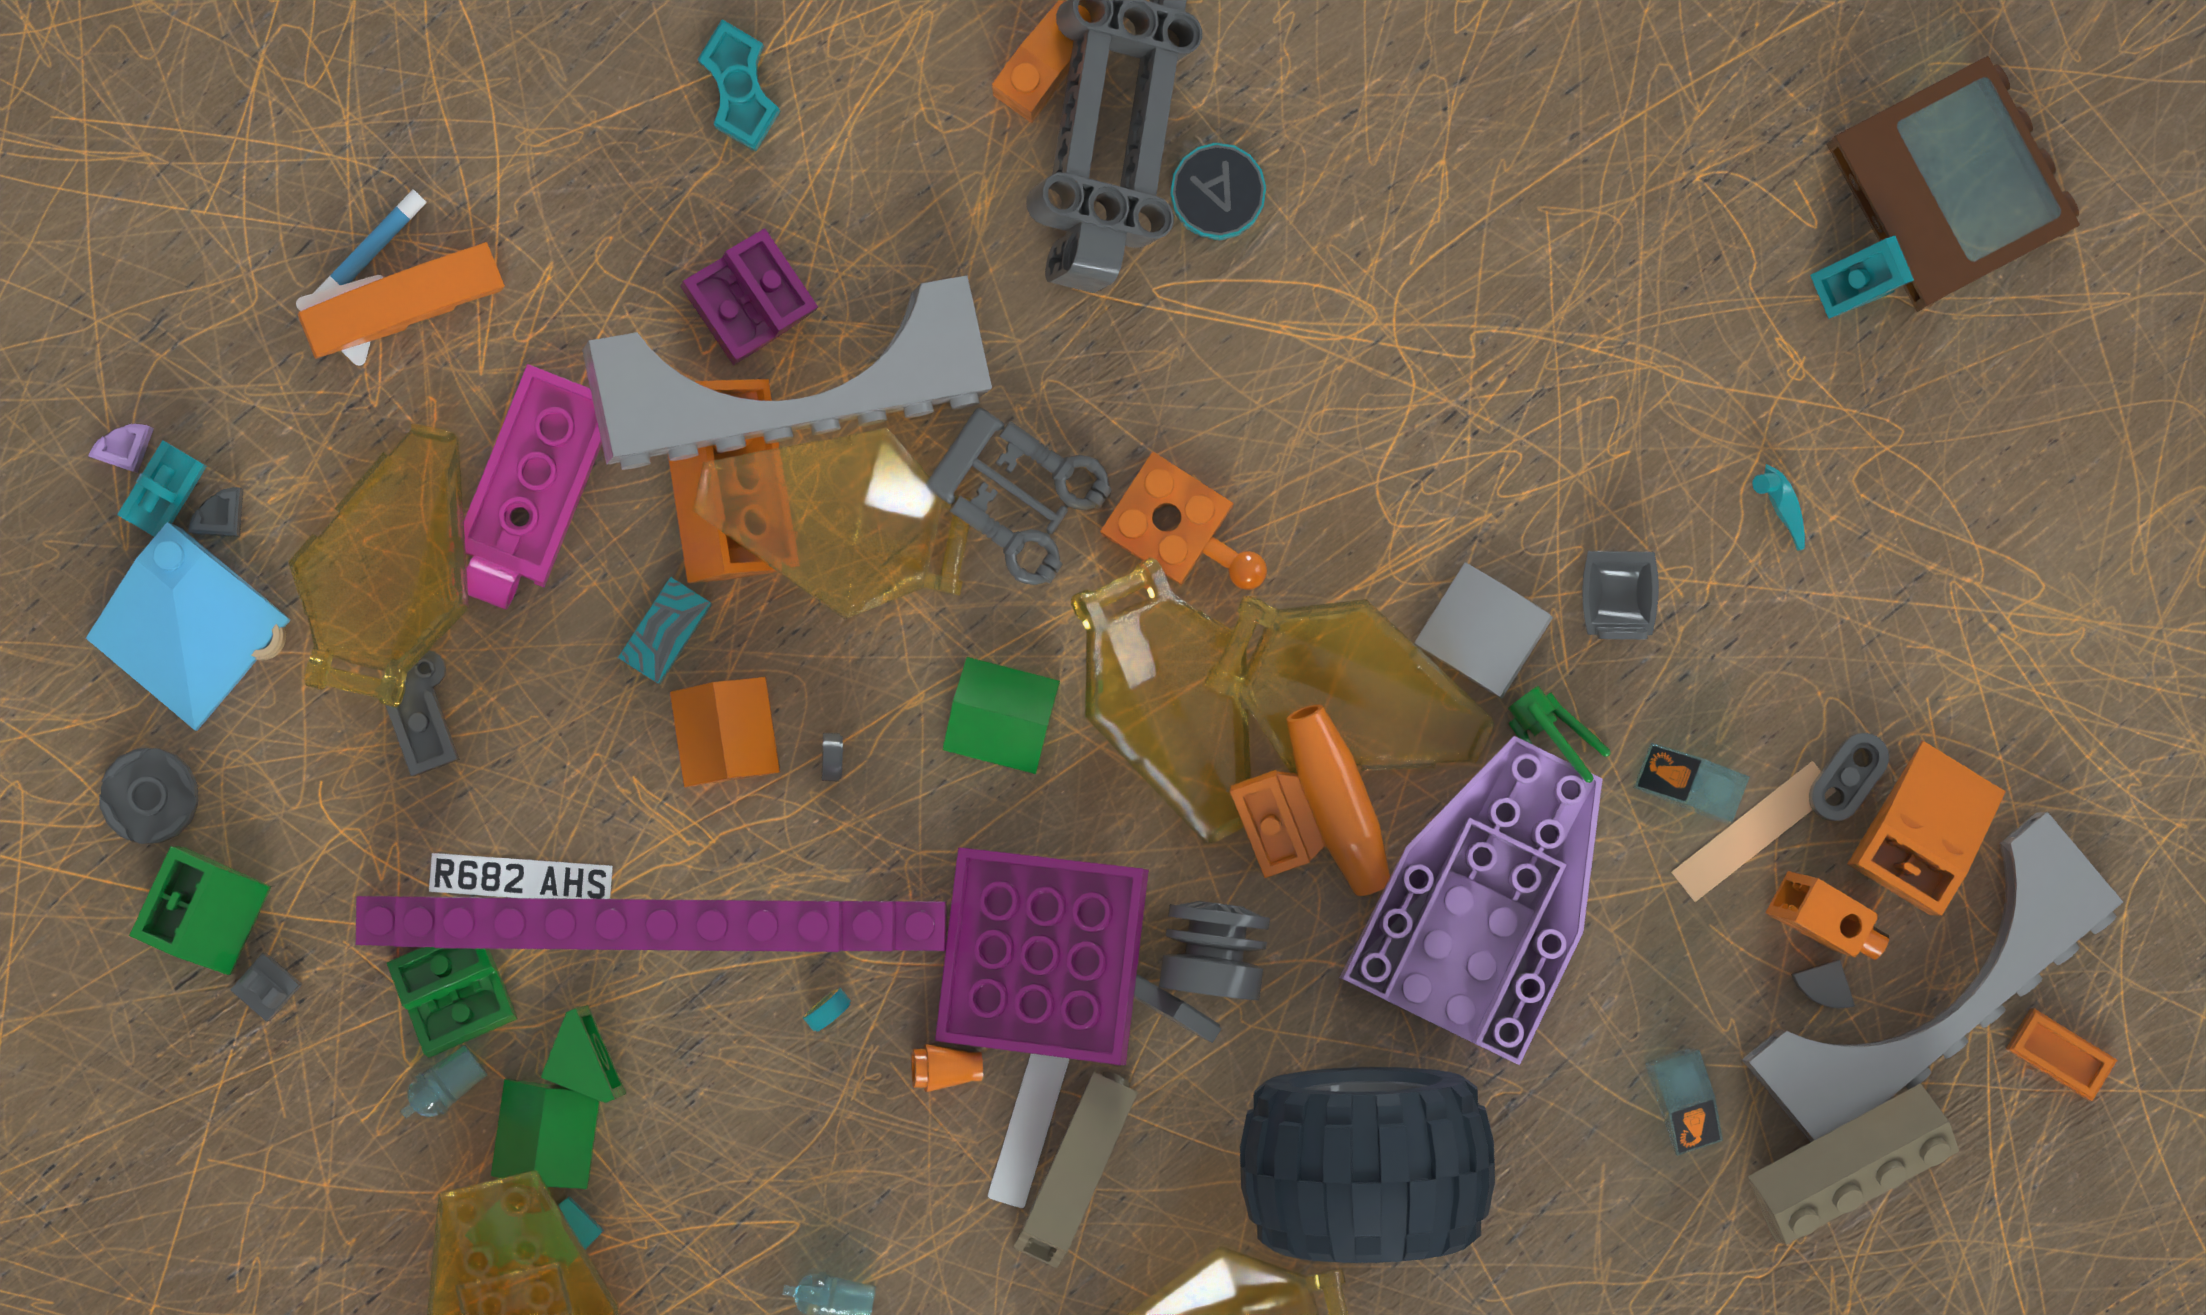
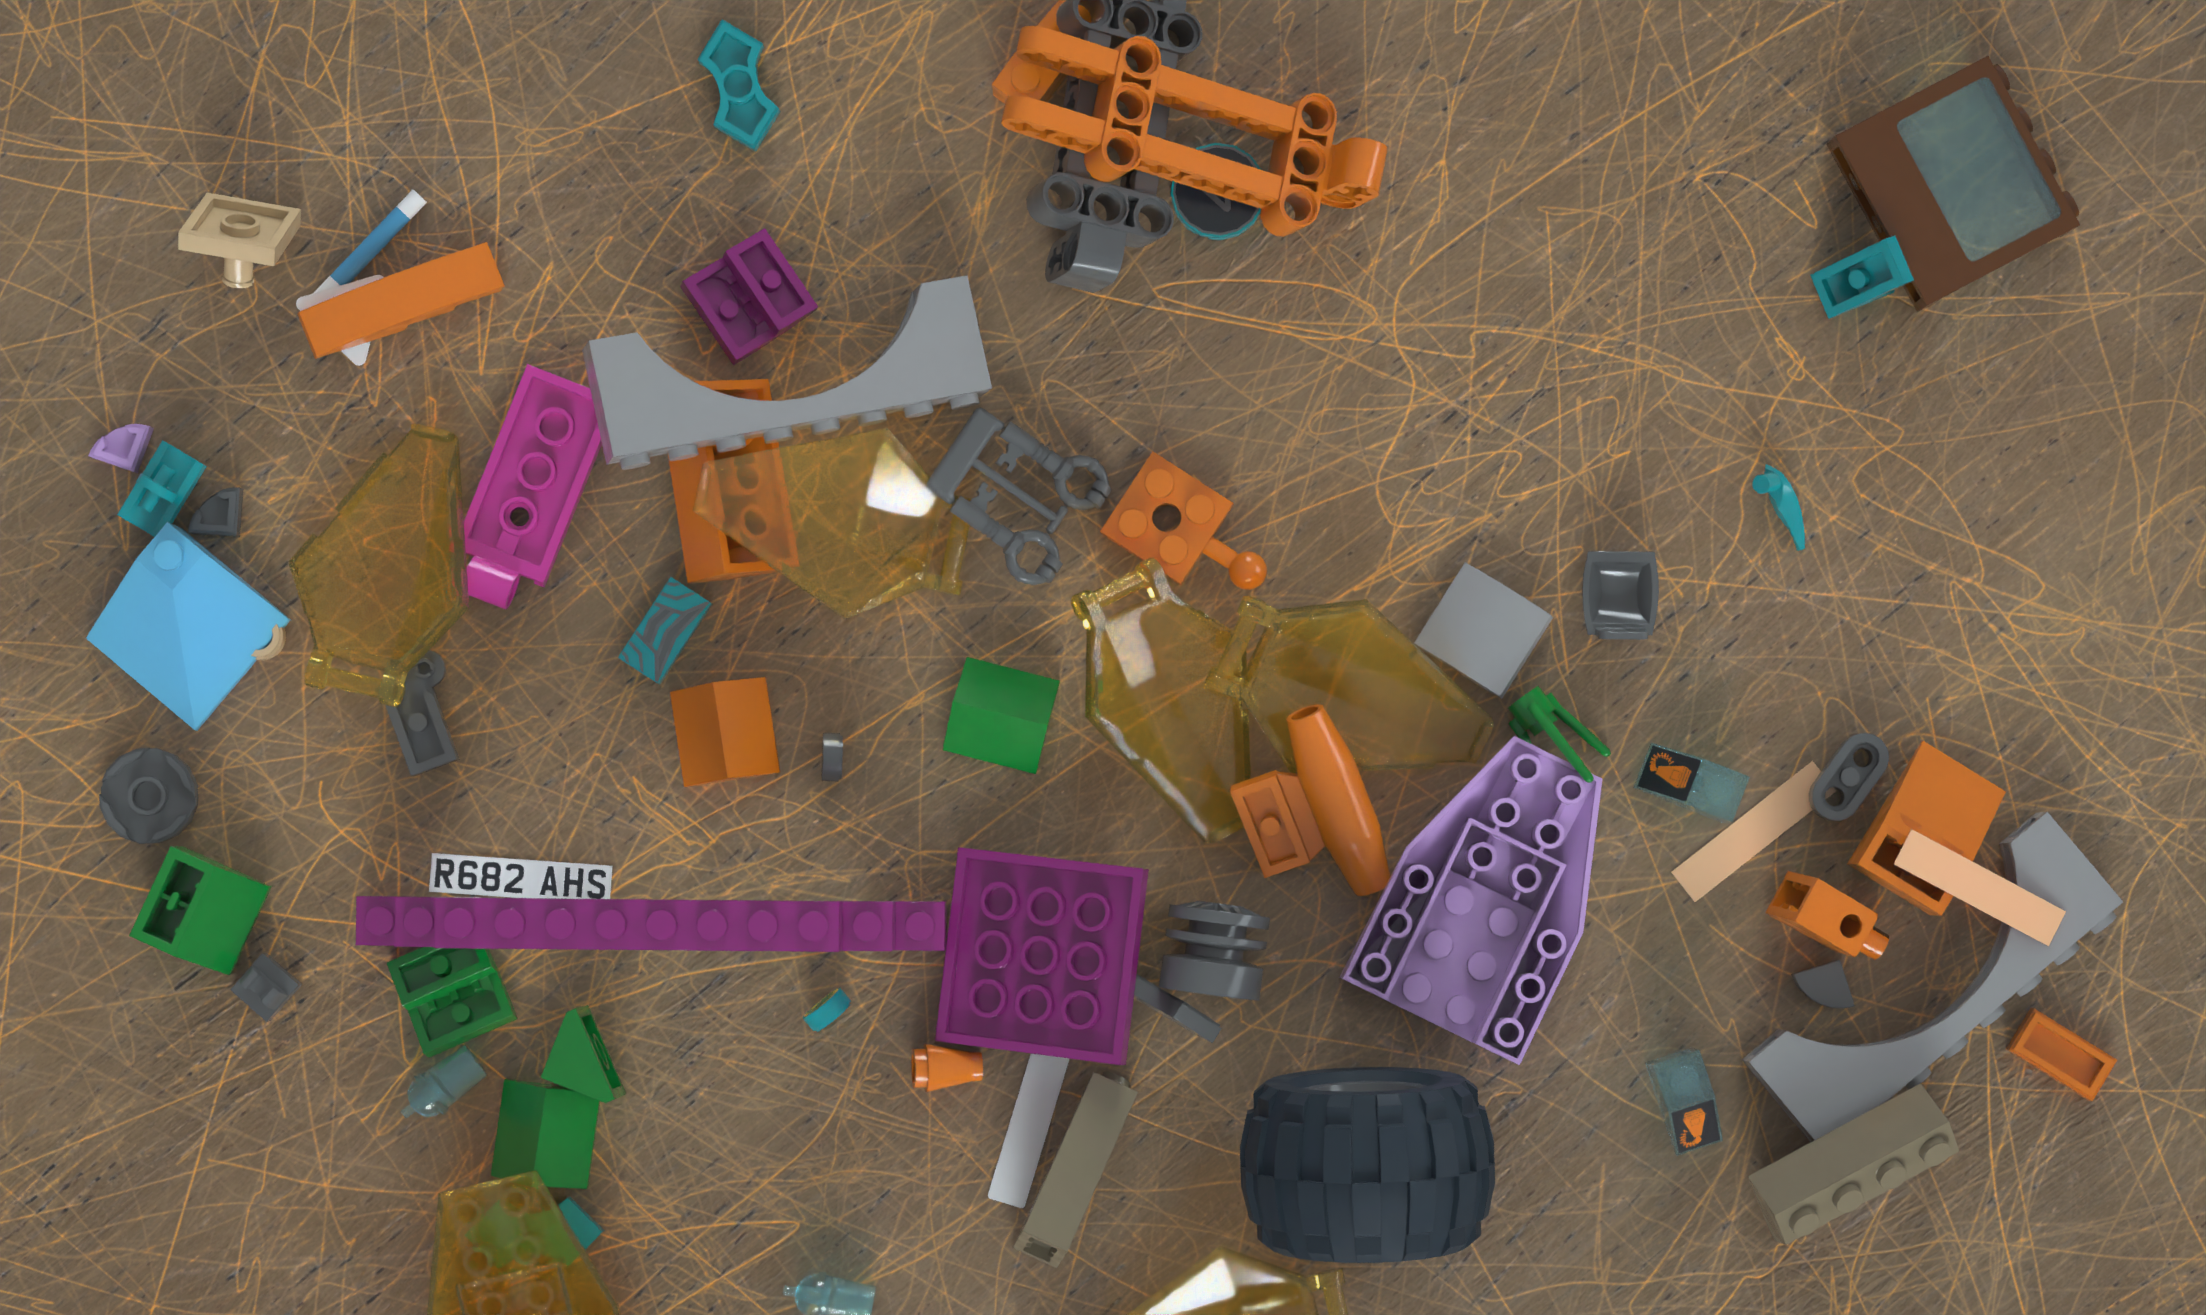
(240, 233): none -> tan tile
(1333, 174): none -> orange beam
(1979, 887): none -> light nougat sticker

